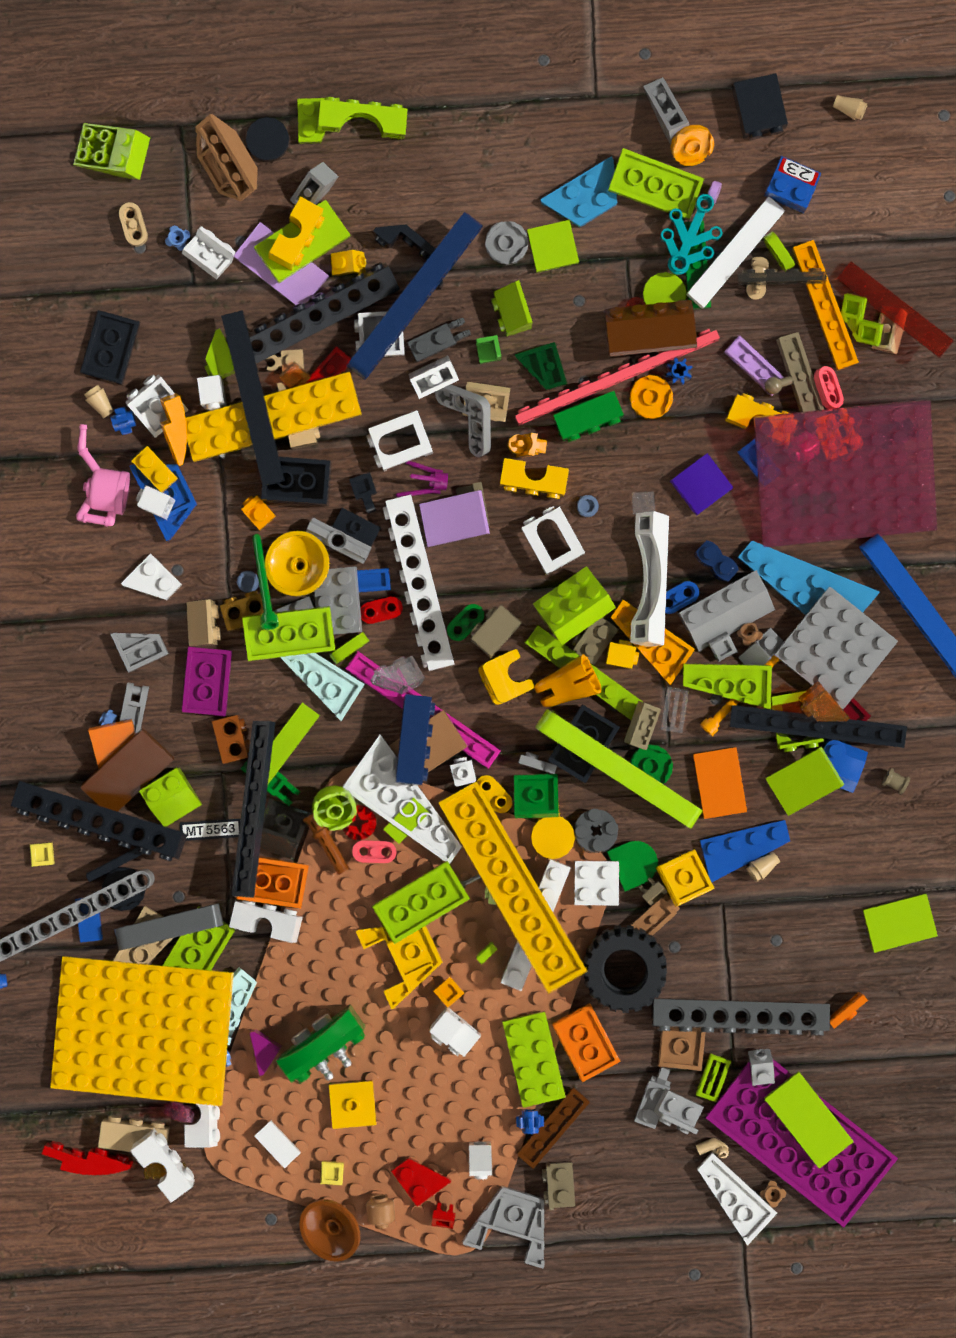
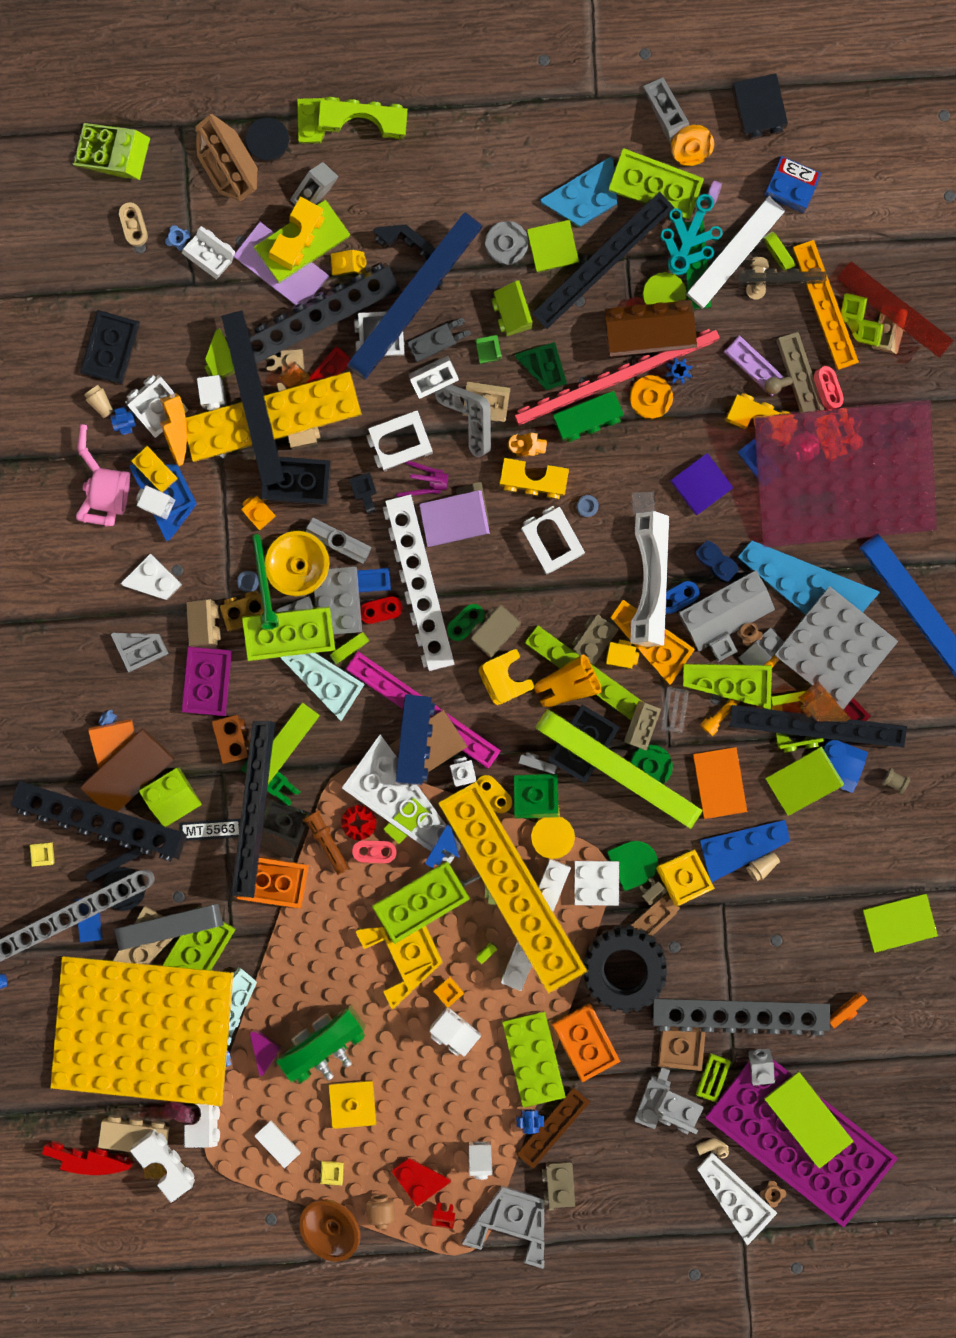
(132, 709): light grey plate -> none
(284, 924): white arch -> none
(334, 807): lime cylinder -> none
(356, 527): black plate -> none
(400, 676): clear slope -> none
(445, 842): none -> blue slope
(574, 605): lime brick -> none
(598, 843): dark grey plate -> none
(603, 260): none -> black plate
(851, 107): tan cone -> none

